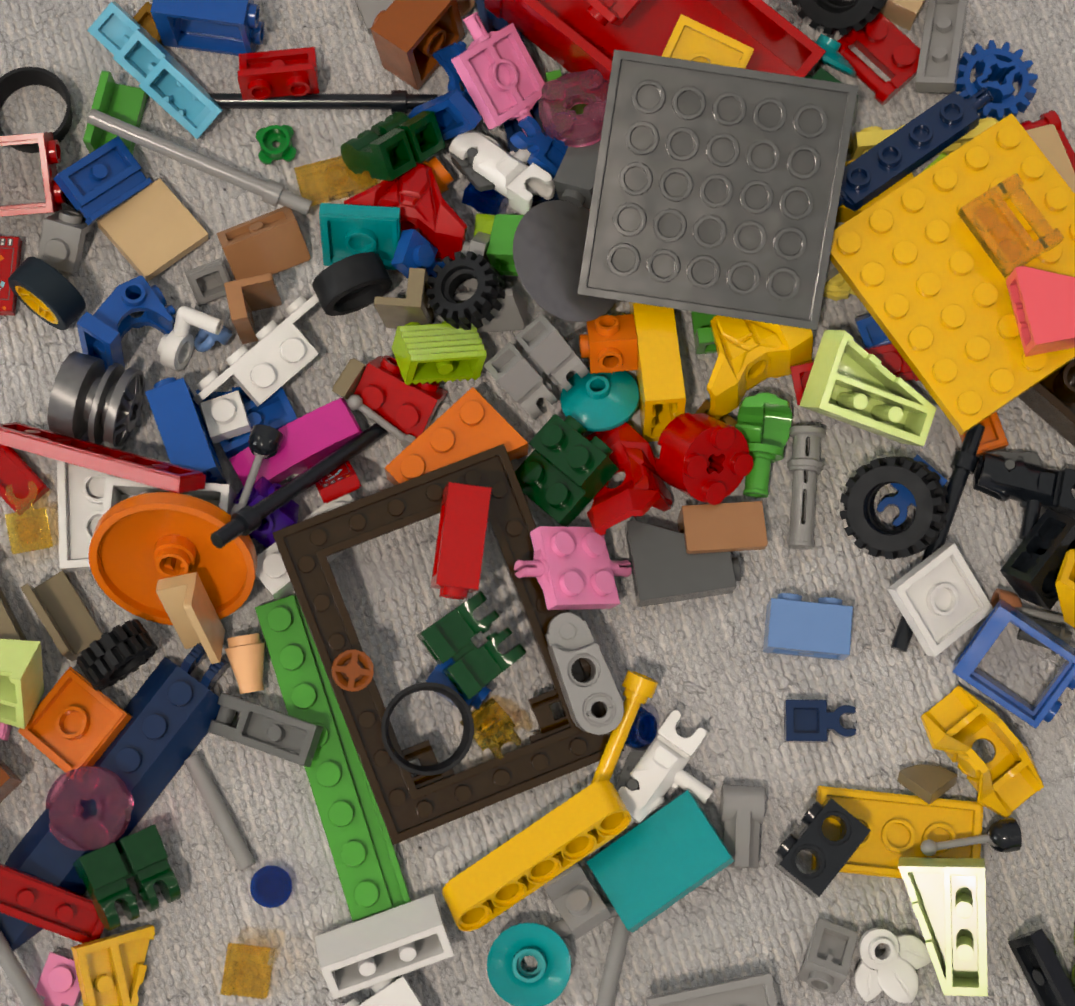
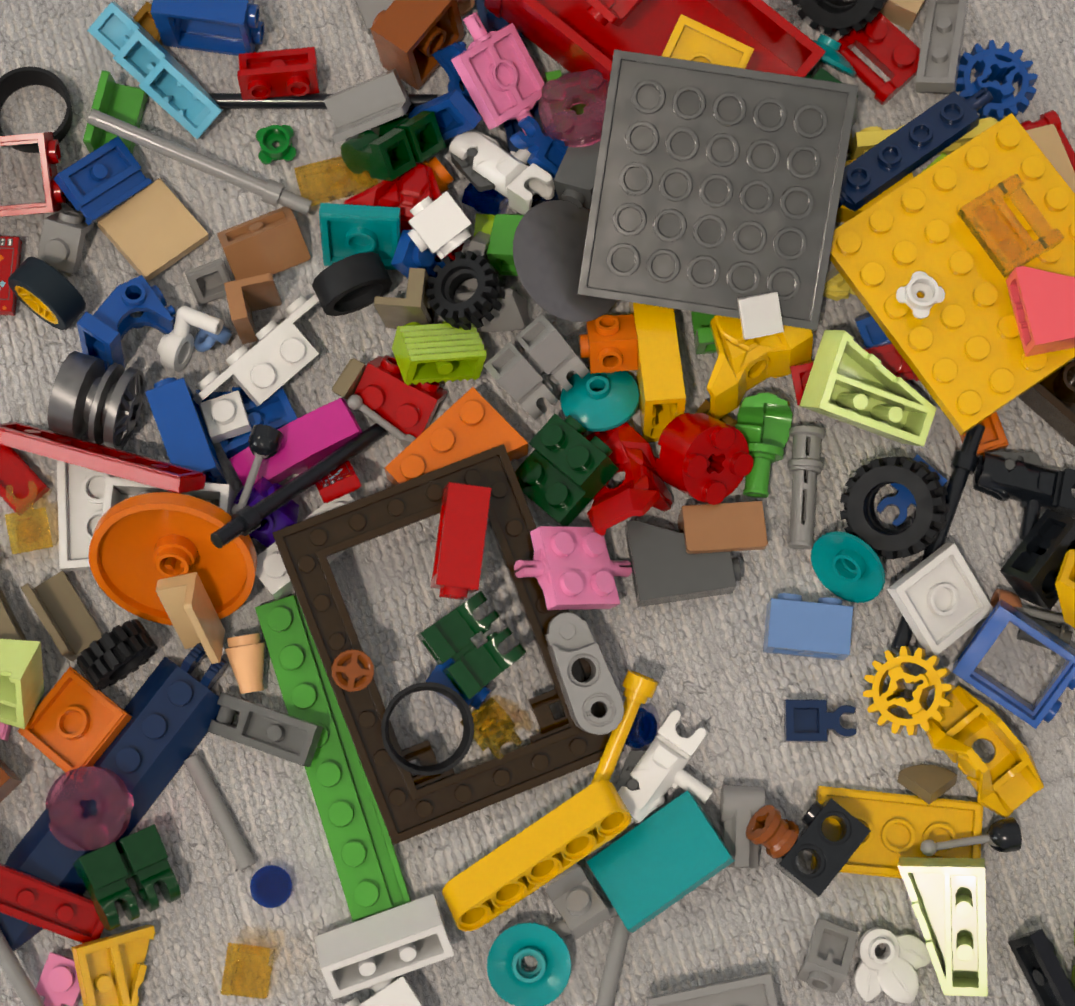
(367, 105): none -> light grey panel
(438, 225): none -> white brick
(760, 315): none -> white slope
(772, 831): none -> dark orange wheel
(848, 567): none -> teal dish
(899, 674): none -> yellow gear
(920, 283): none -> white plate

